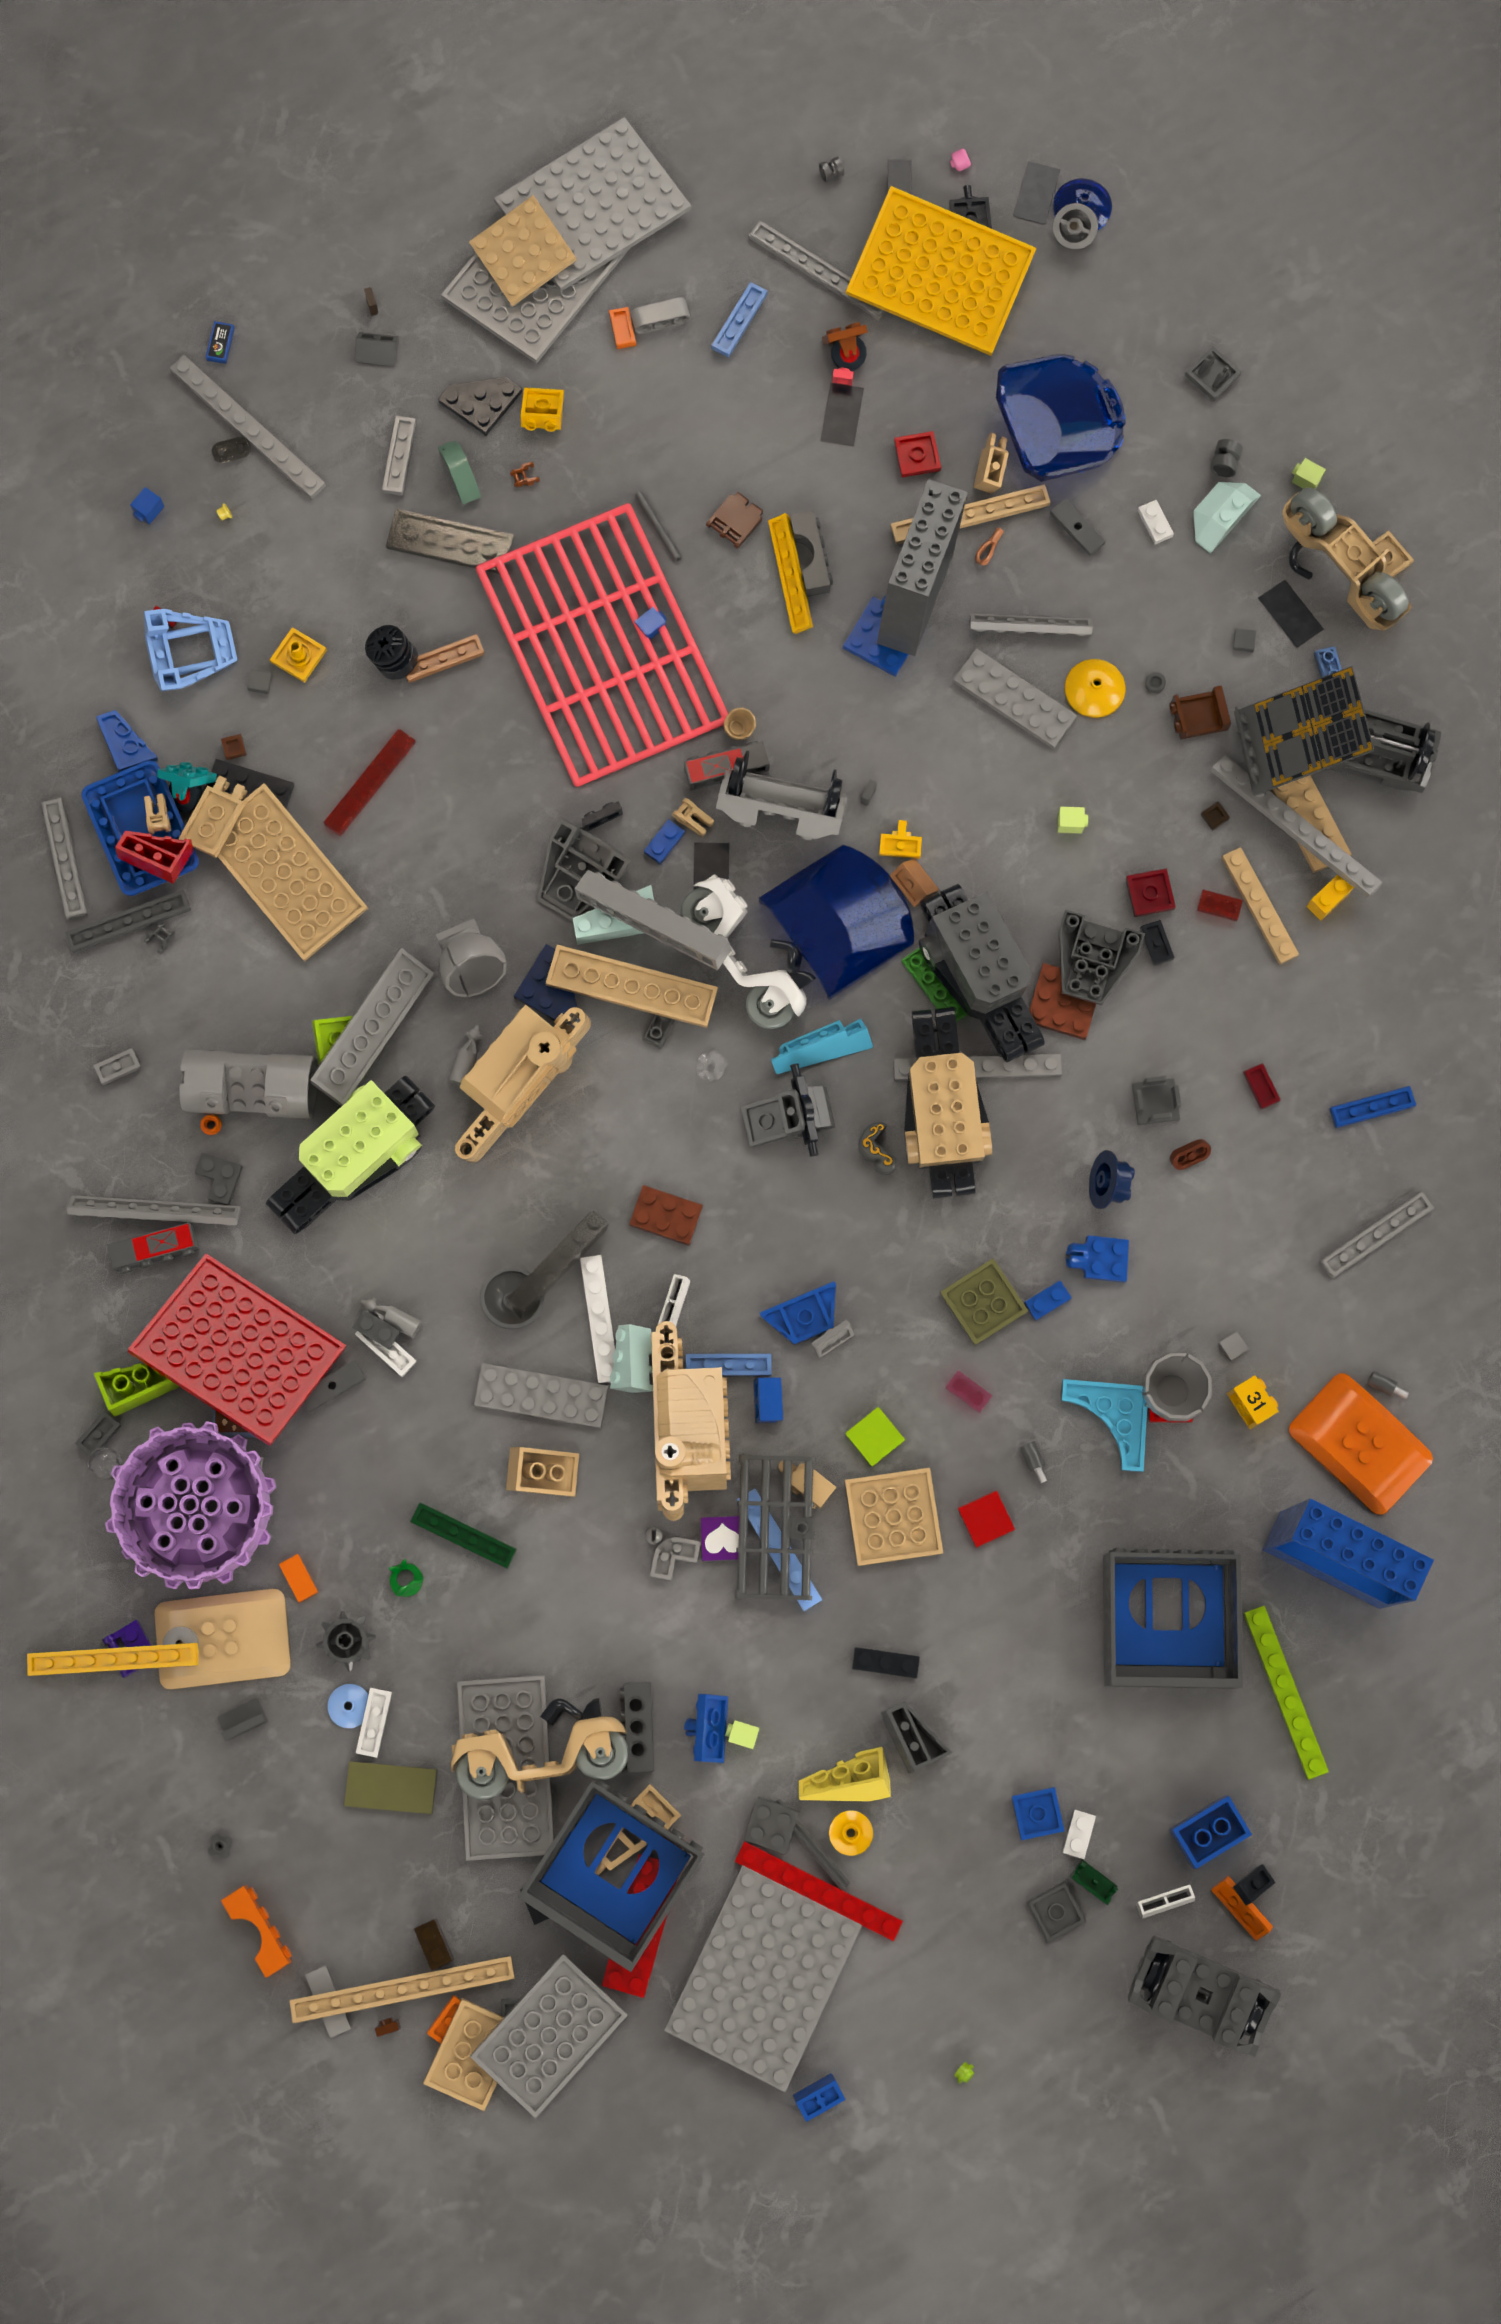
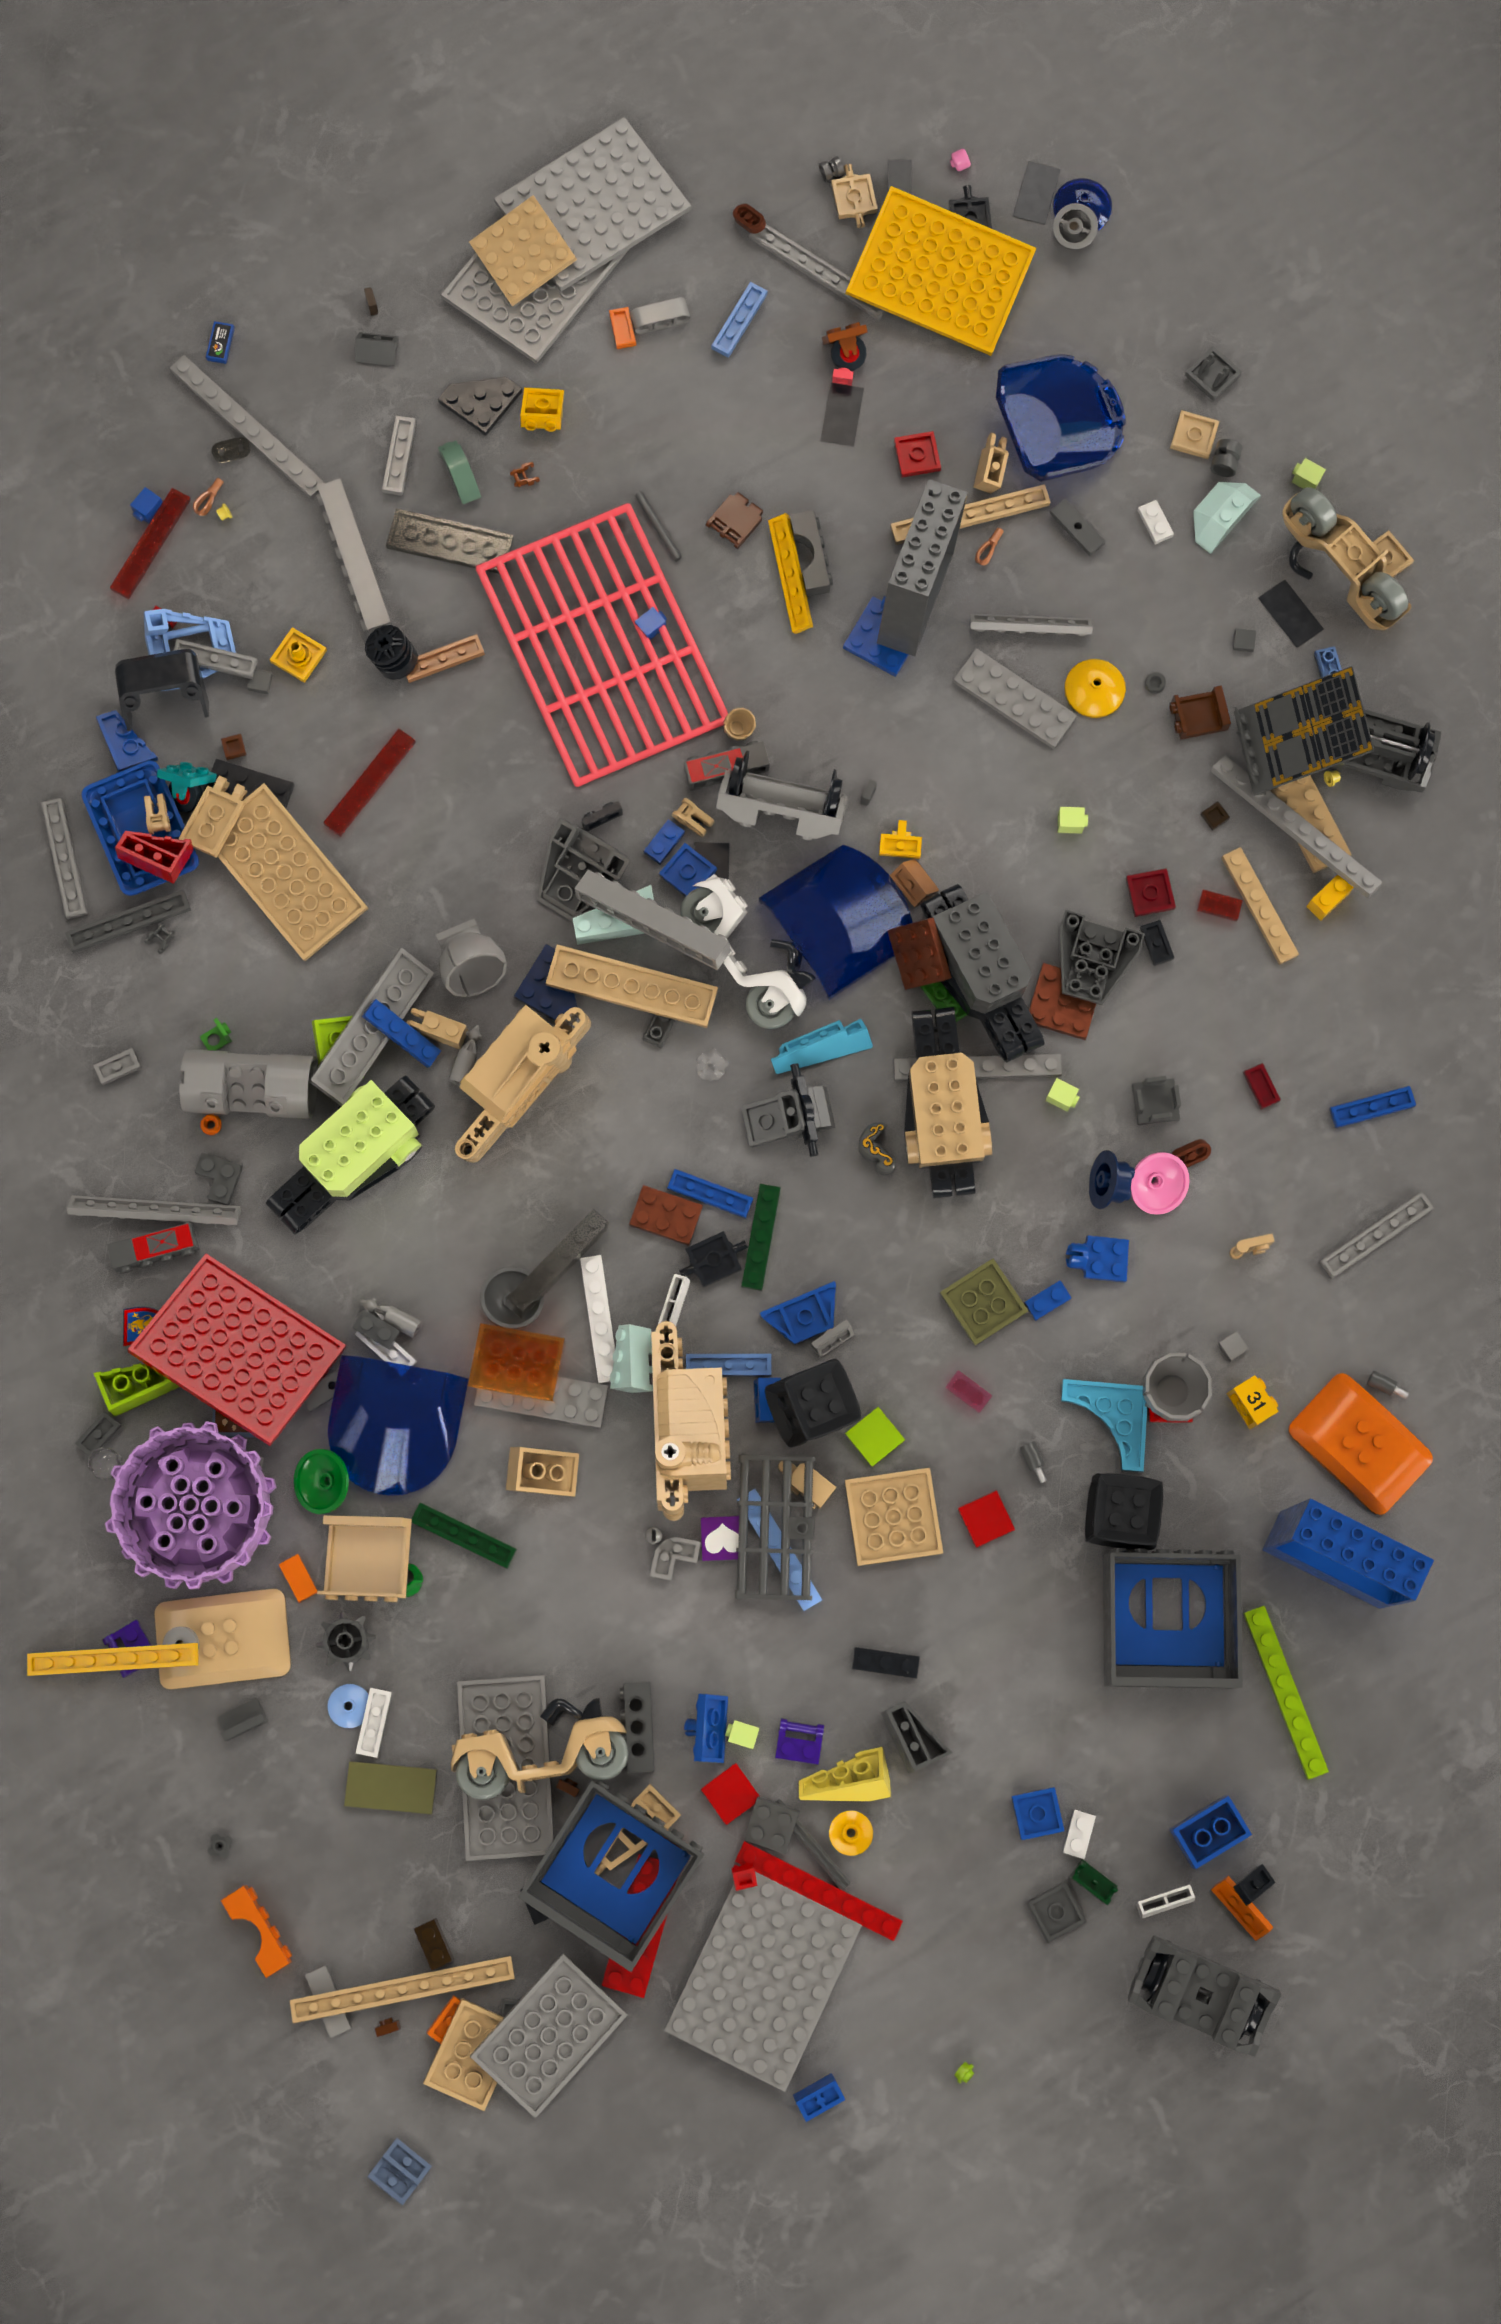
(135, 1321): none -> shield
(150, 543): none -> clear red plate
(156, 674): none -> black windscreen
(210, 492): none -> nougat piece
(220, 659): none -> light grey tile
(222, 1031): none -> bright green bracket
(313, 1483): none -> green dish
(354, 555): none -> light grey brick
(367, 1557): none -> tan panel
(394, 1423): none -> clear blue windscreen
(399, 2171): none -> sand blue slope
(401, 1033): none -> blue plate
(439, 1028): none -> tan hinge
(516, 1362): none -> clear orange slope
(568, 1786): none -> reddish brown plate
(687, 869): none -> blue plate
(710, 1193): none -> blue tile
(713, 1259): none -> black plate
(730, 1793): none -> red tile
(744, 1876): none -> red tile
(749, 218): none -> copper plate
(761, 1237): none -> dark green plate
(799, 1749): none -> dark purple plate
(813, 1403): none -> black piece
(854, 196): none -> tan plate
(919, 953): none -> copper plate
(1063, 1095): none -> yellowish green brick
(1124, 1511): none -> black piece
(1169, 1185): none -> bright pink dish
(1194, 434): none -> tan tile
(1256, 1245): none -> tan plate
(1331, 777): none -> light yellow piece

